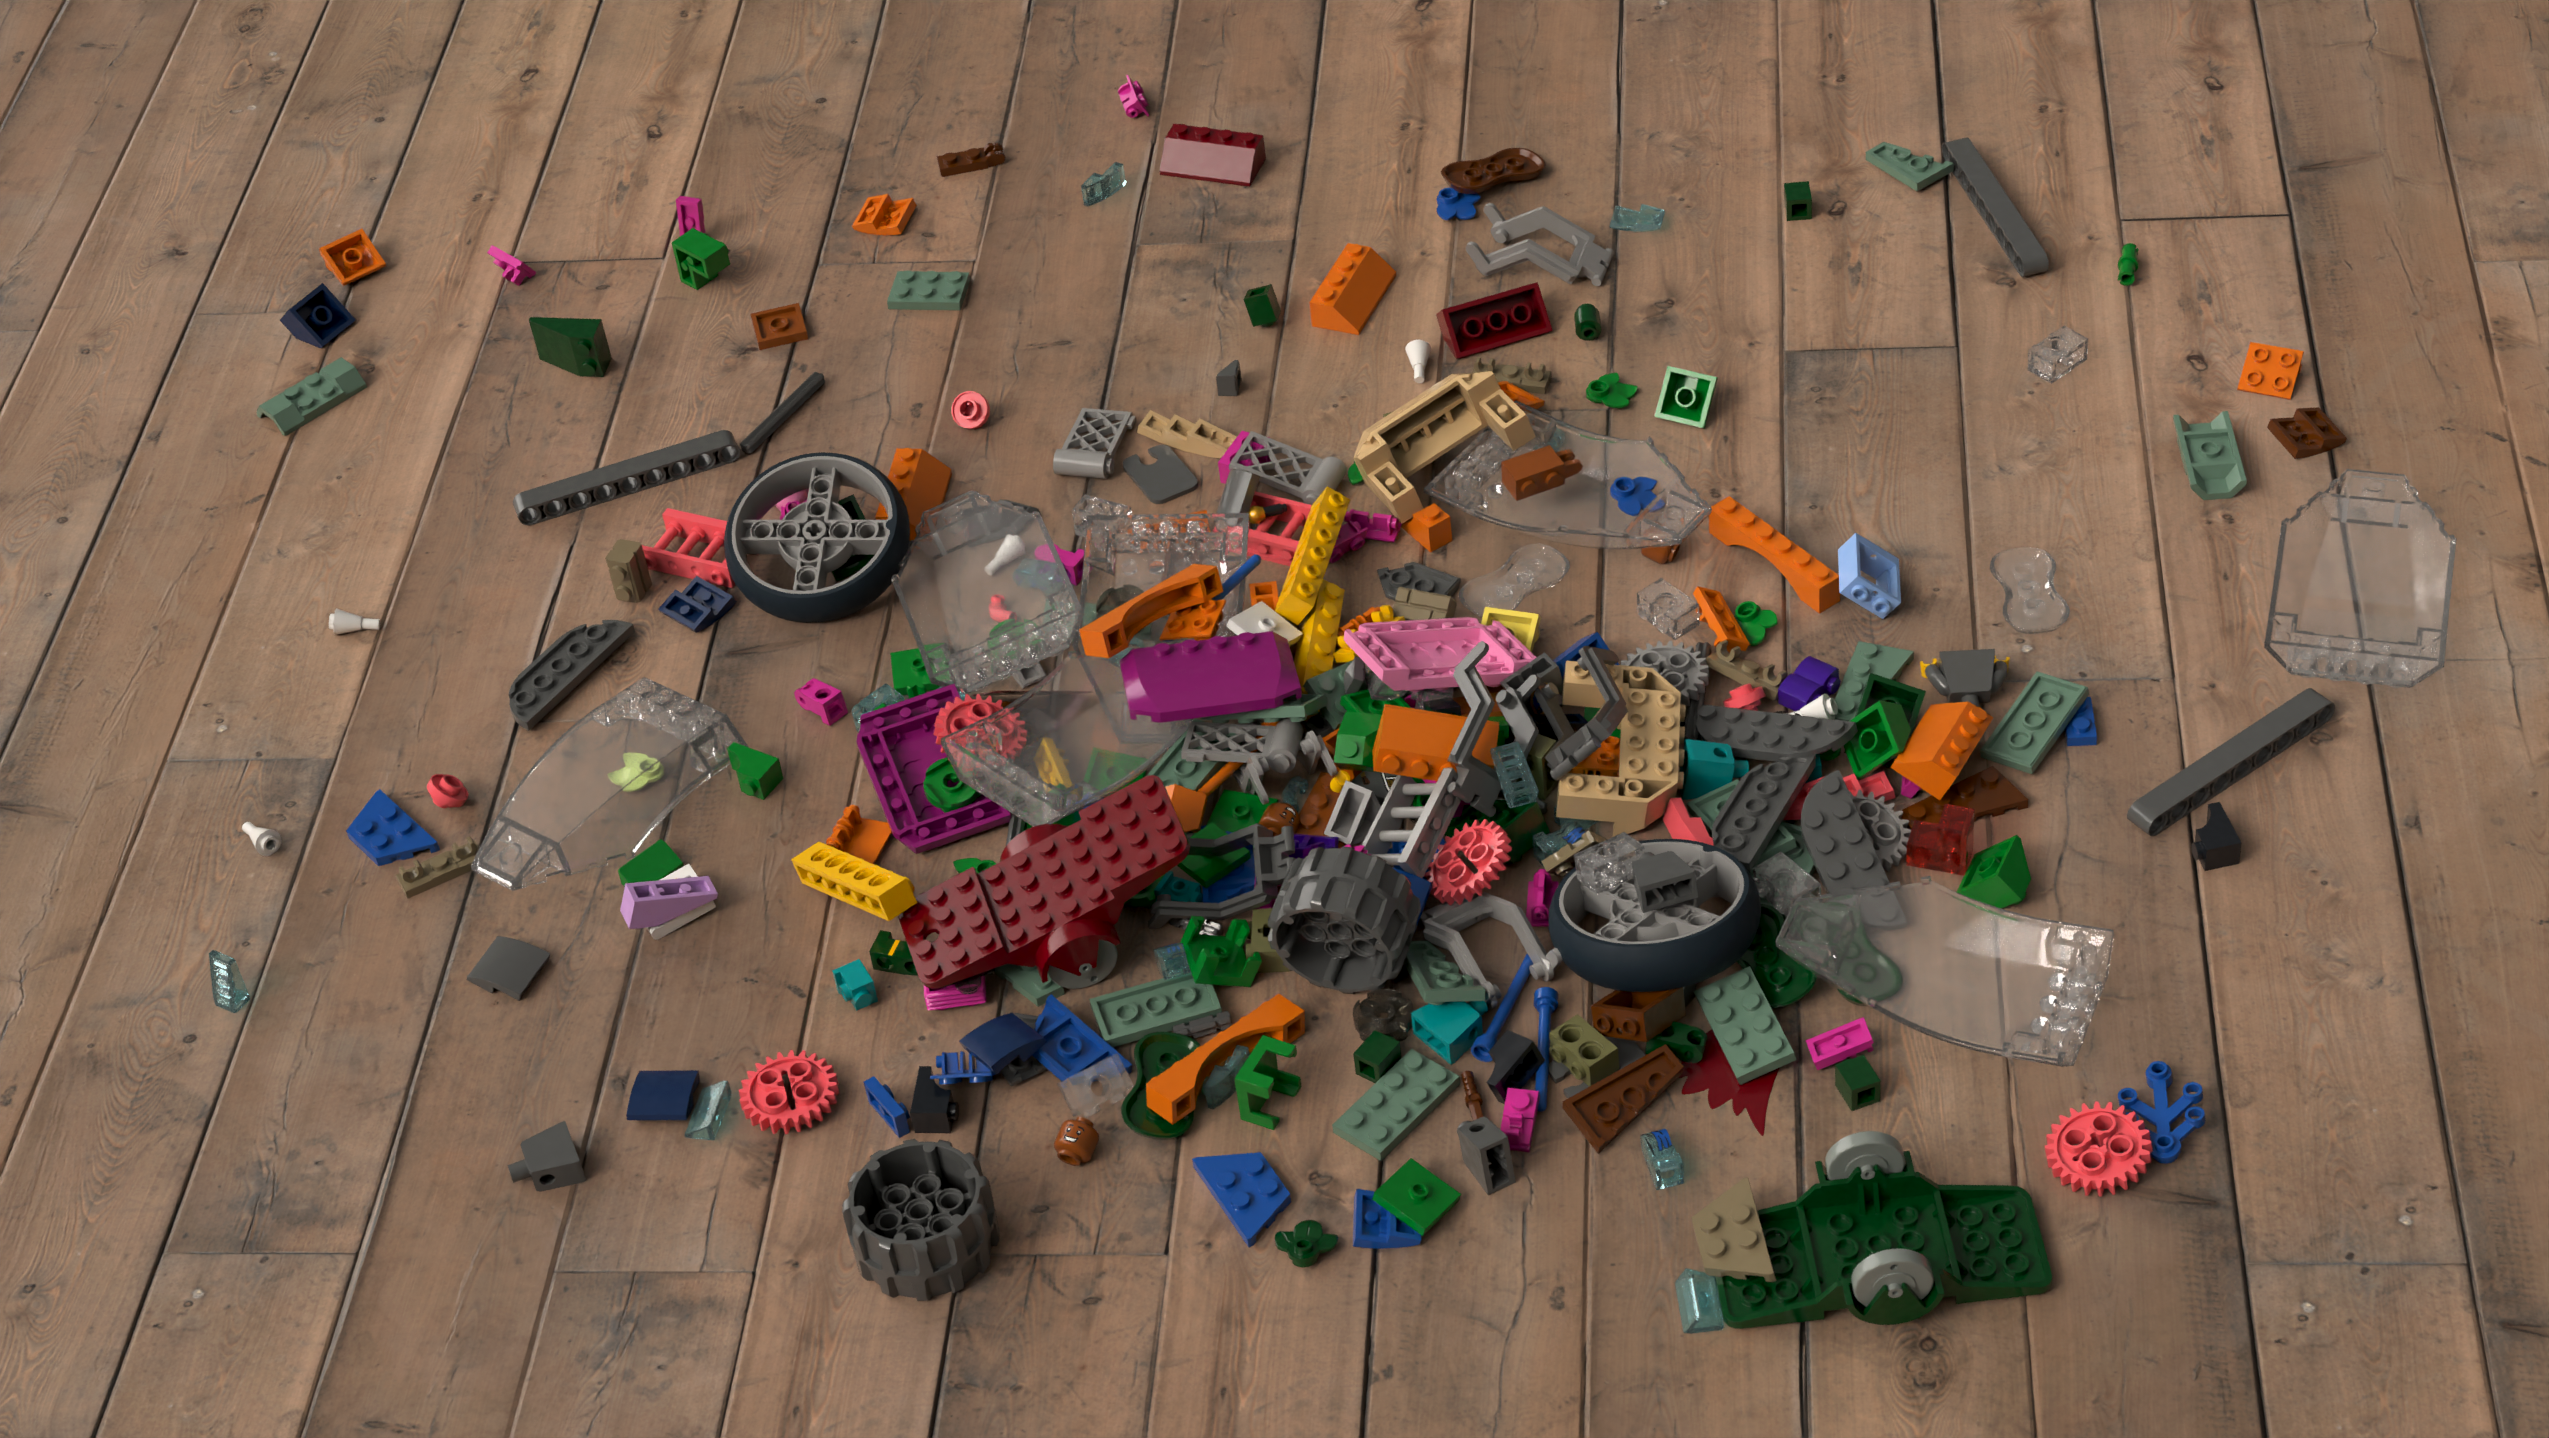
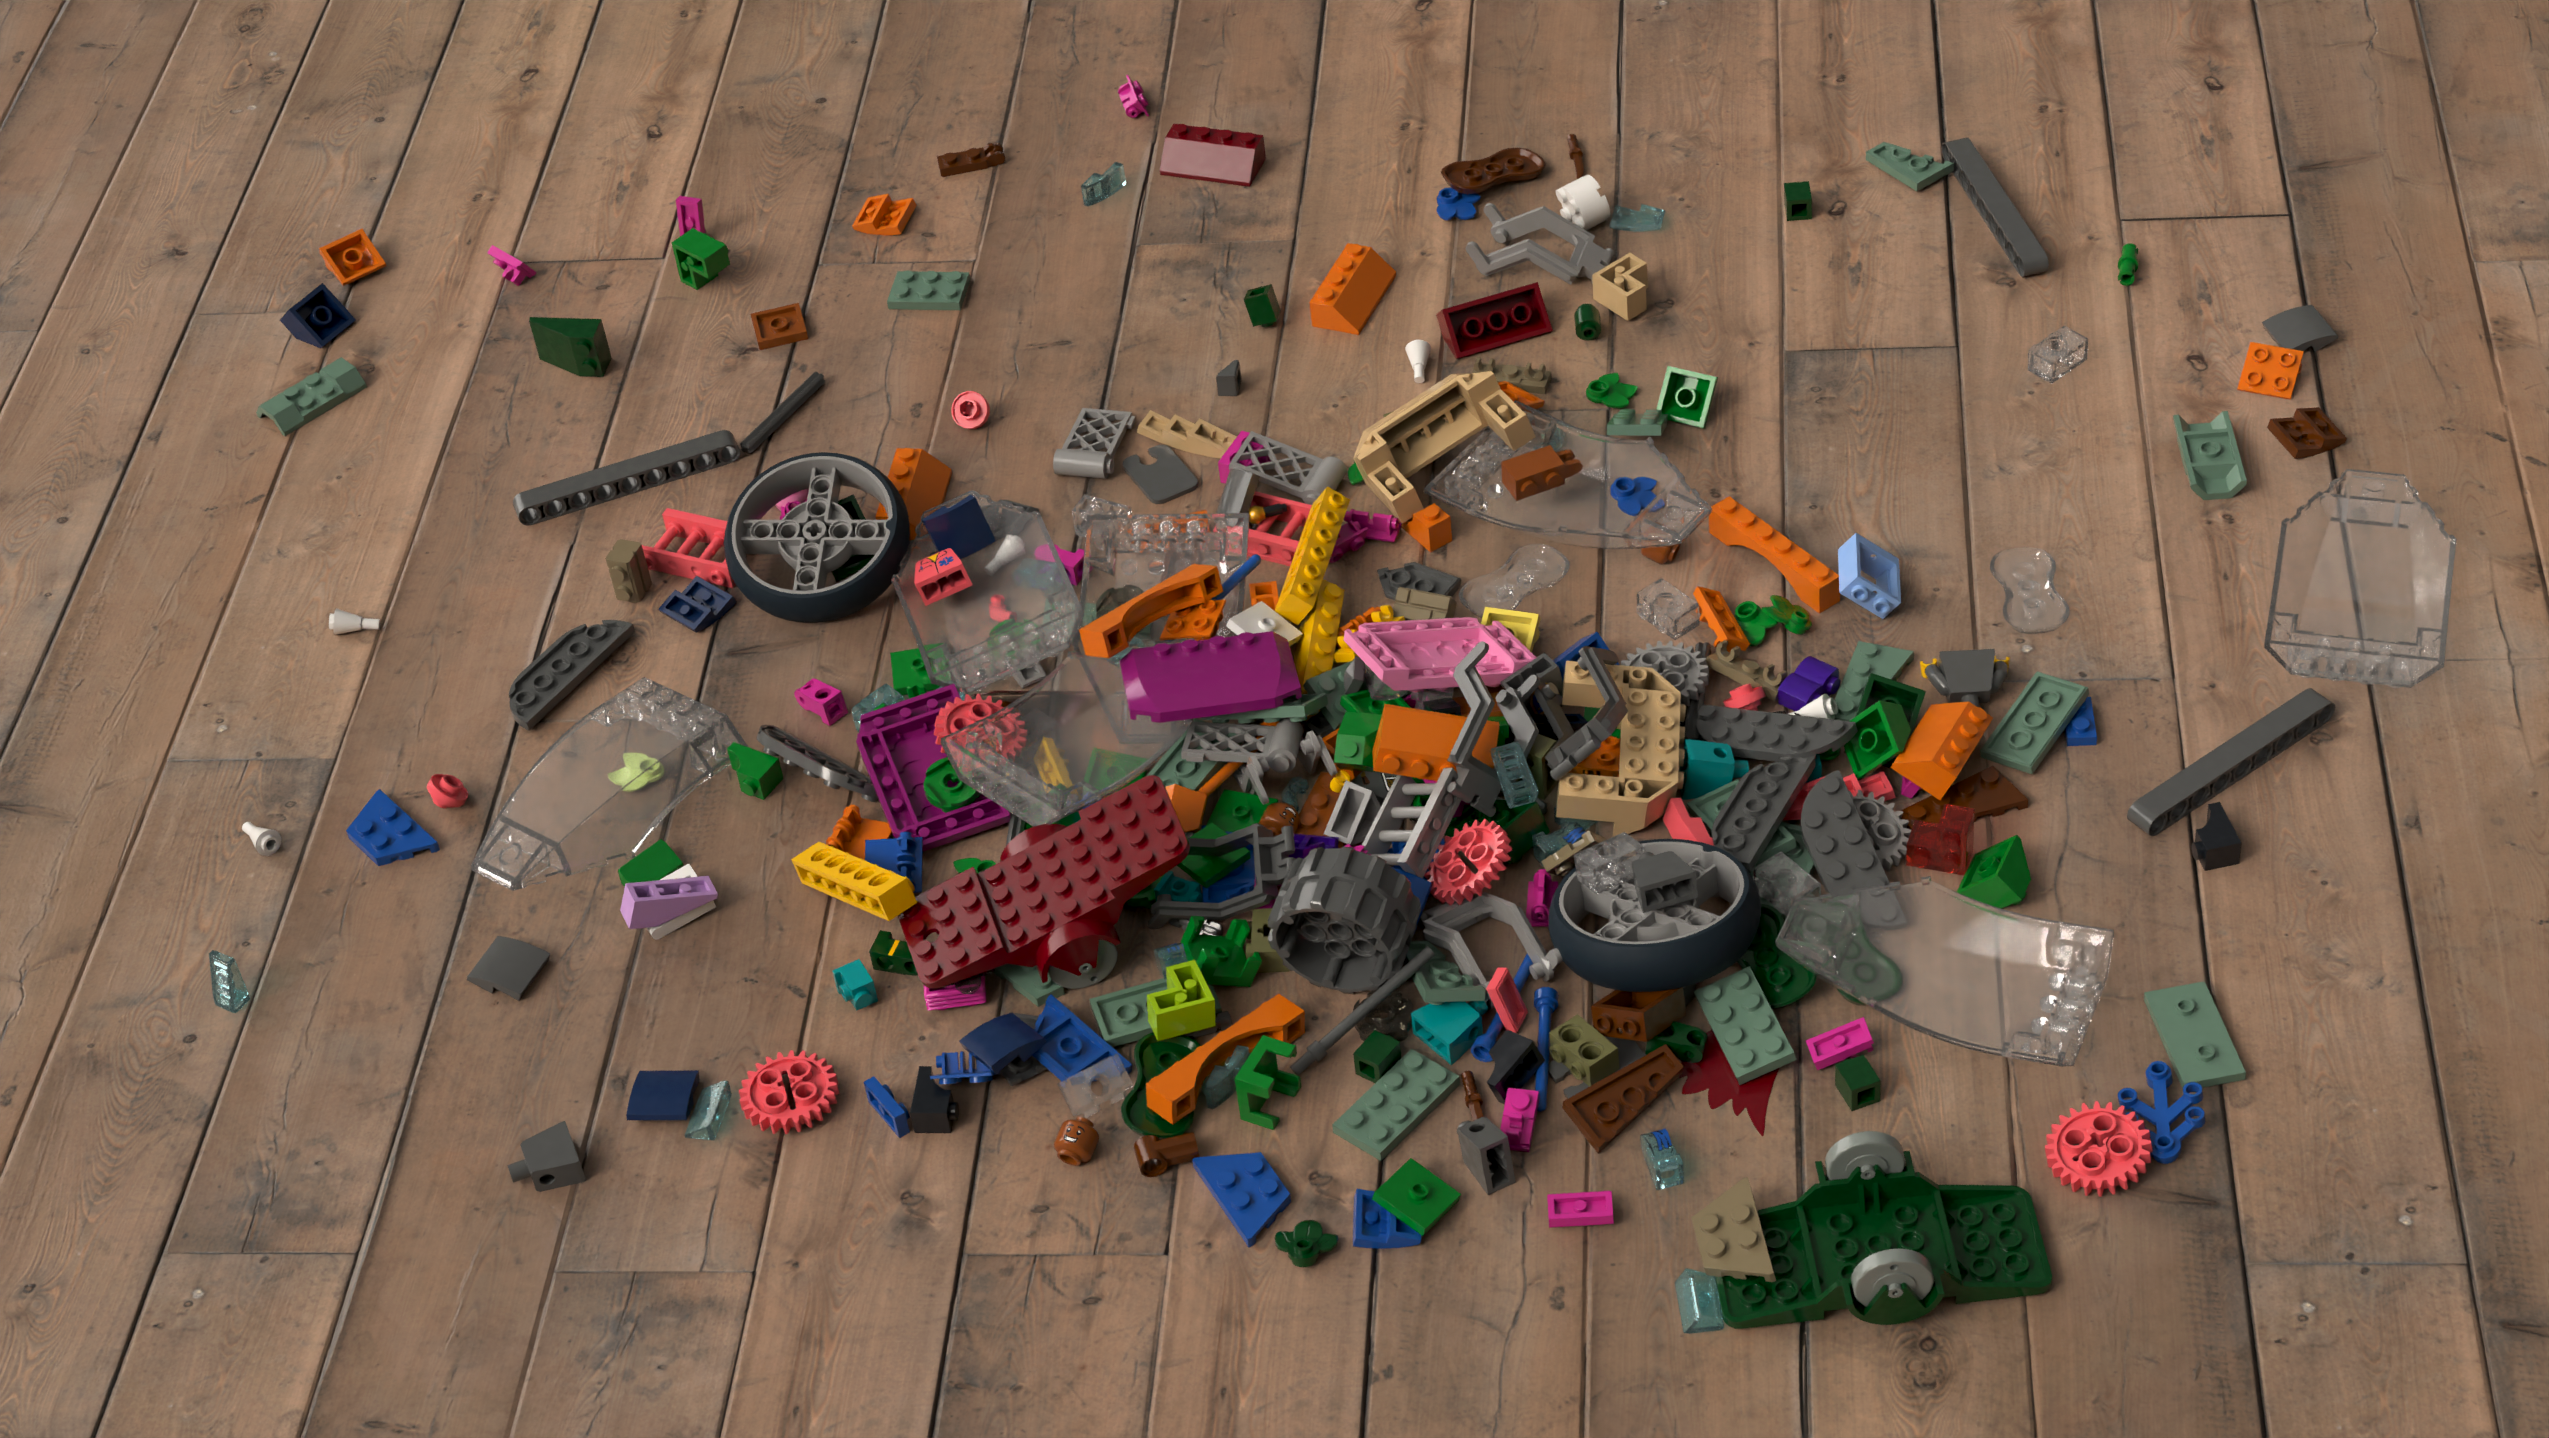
(437, 869): dark tan plate -> none
(815, 762): none -> dark grey plate
(899, 855): none -> blue hinge
(921, 1219): dark grey wheel -> none
(940, 576): none -> coral torso
(959, 528): none -> dark blue slope
(1156, 1154): none -> reddish brown piece
(1184, 1005): none -> lime brick
(1317, 1050): none -> dark grey bar
(1507, 999): none -> coral tile
(1576, 155): none -> reddish brown piece
(1580, 1209): none -> dark pink plate
(1583, 203): none -> white brick
(1622, 286): none -> tan brick
(1647, 424): none -> sand green plate
(1794, 616): none -> green plate
(2194, 1035): none -> sand green plate
(2300, 329): none -> dark grey slope

